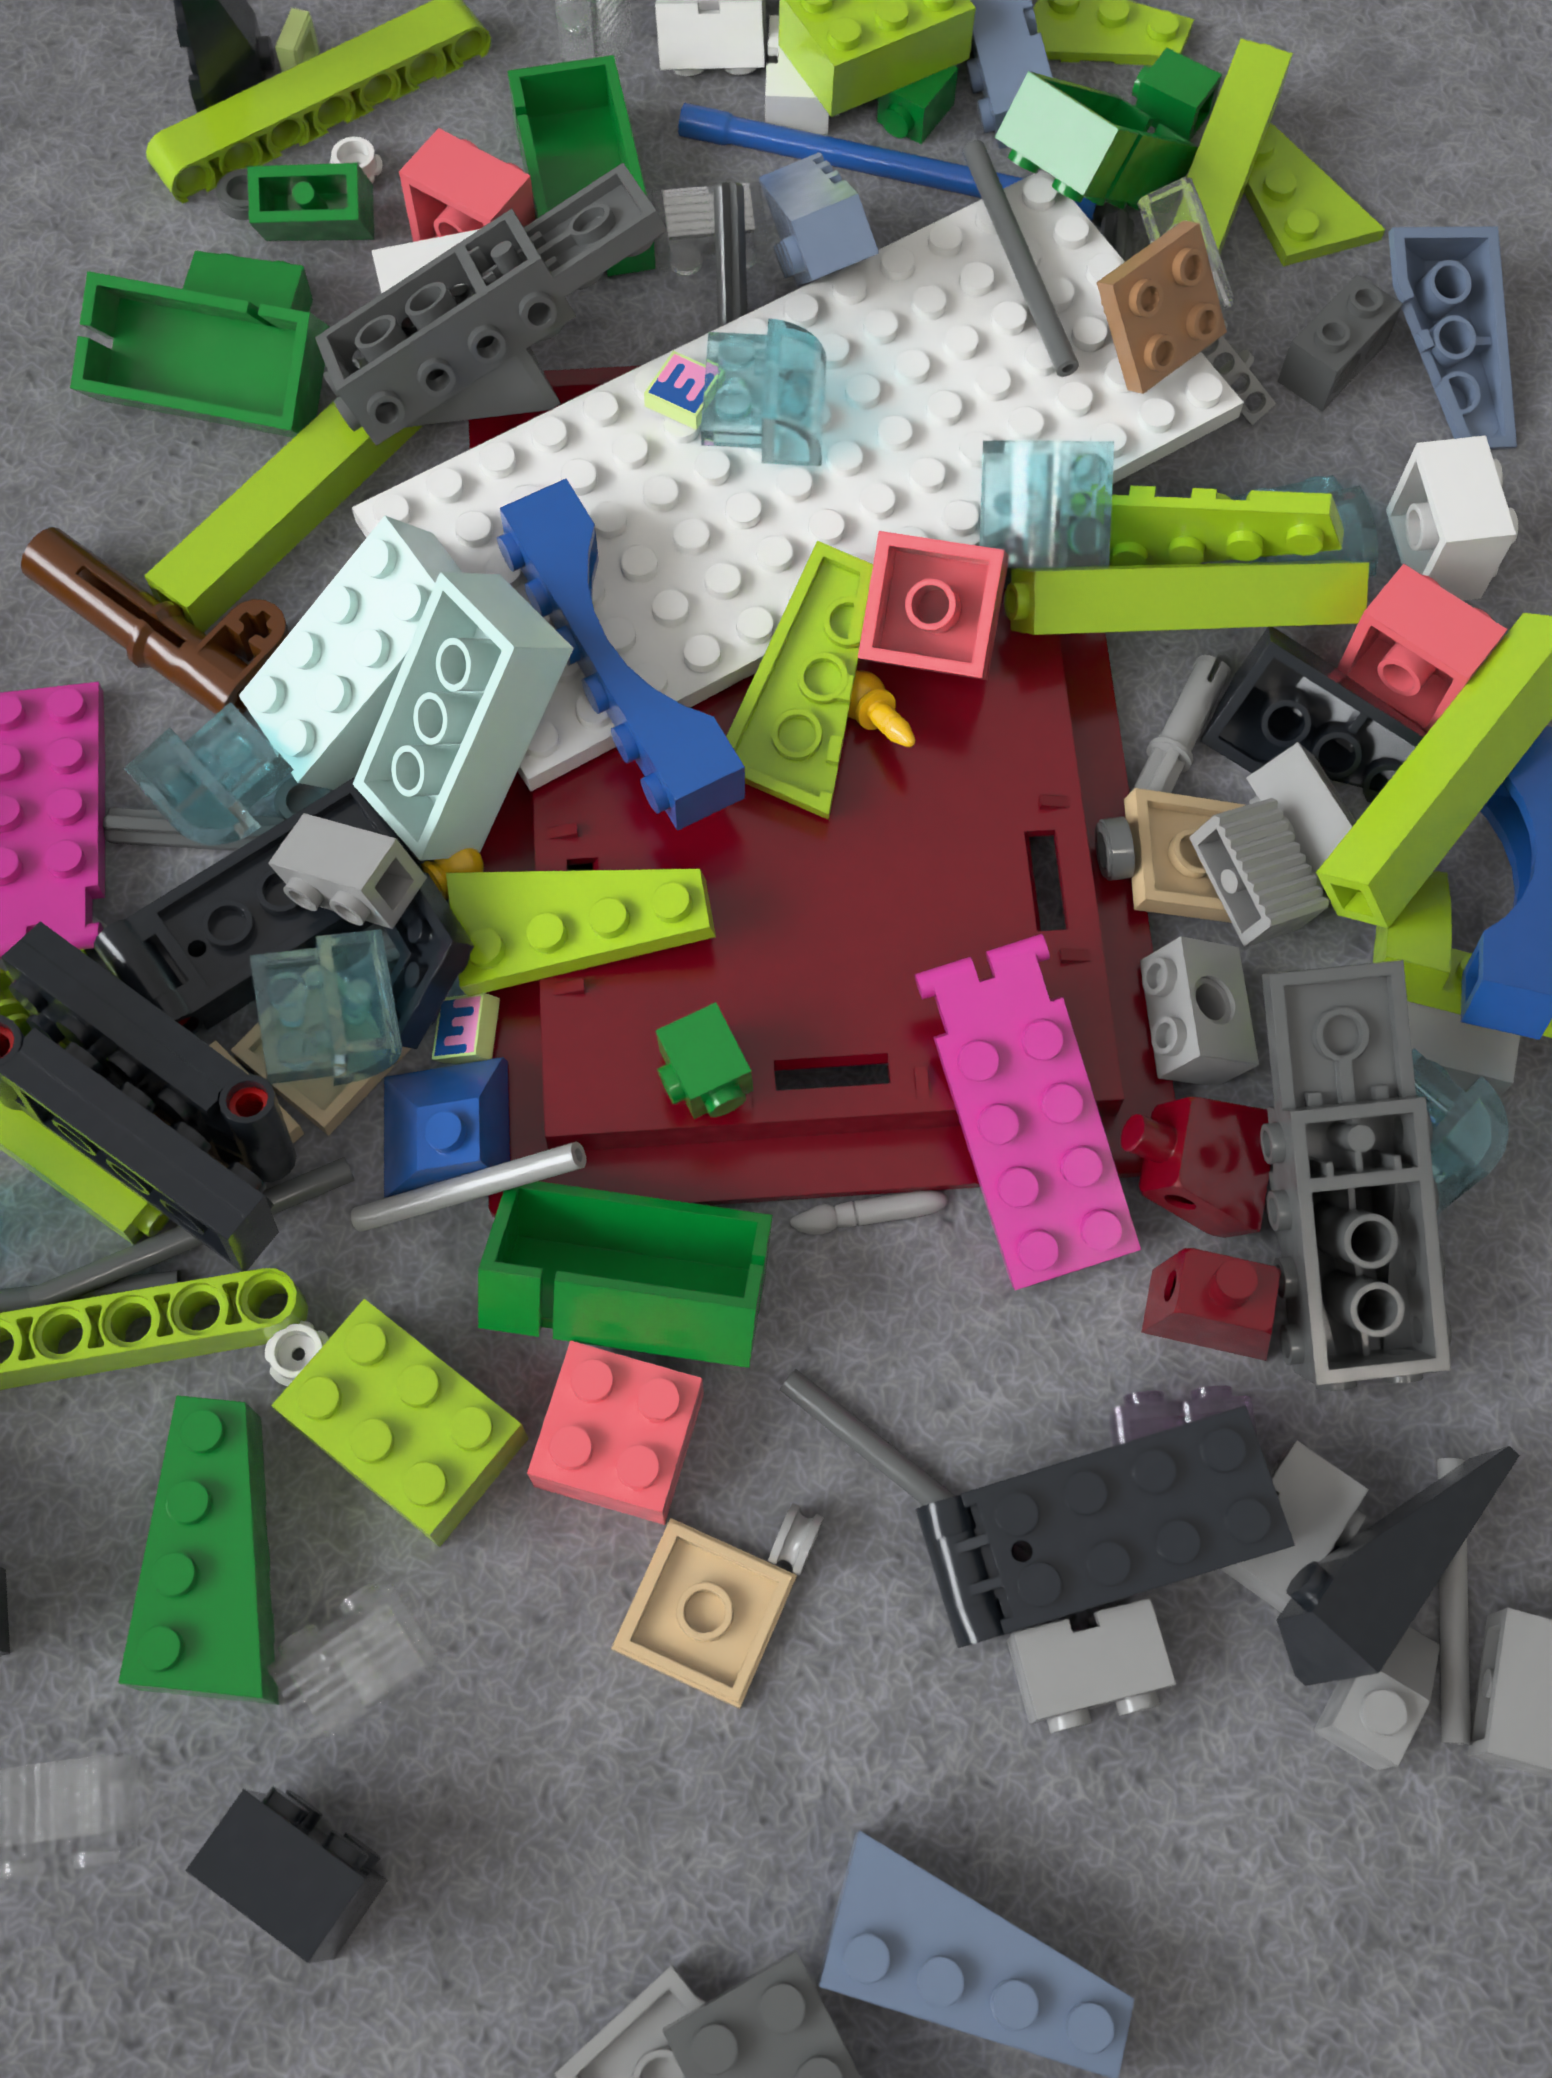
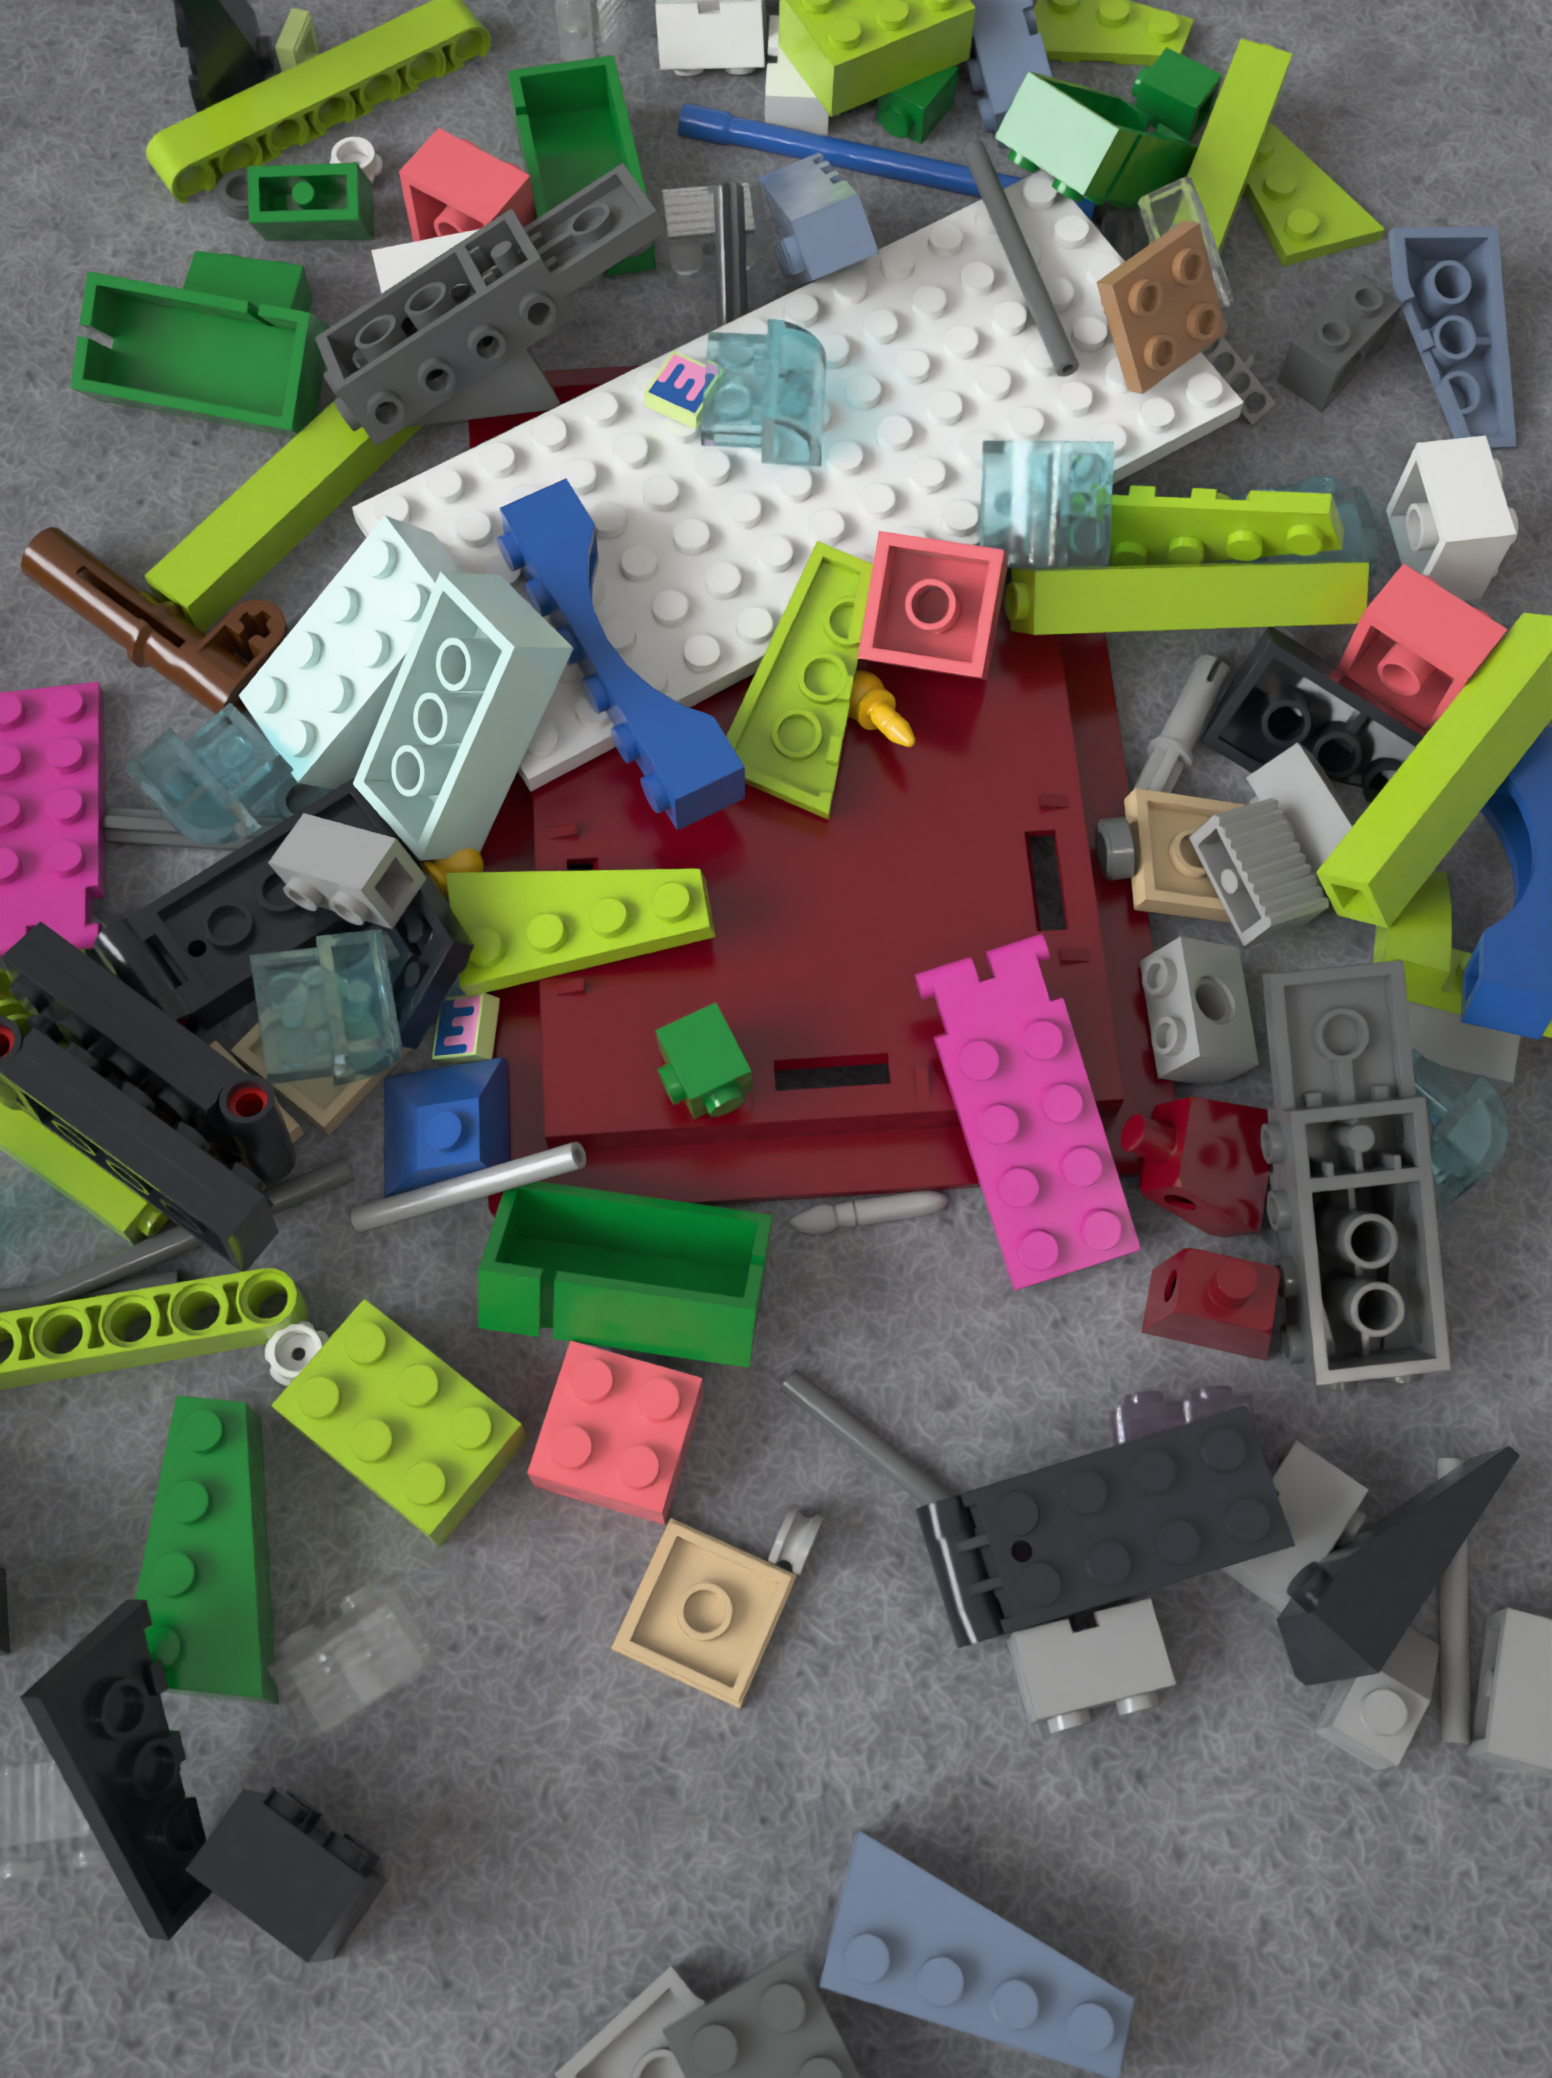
(123, 1765): none -> black wing

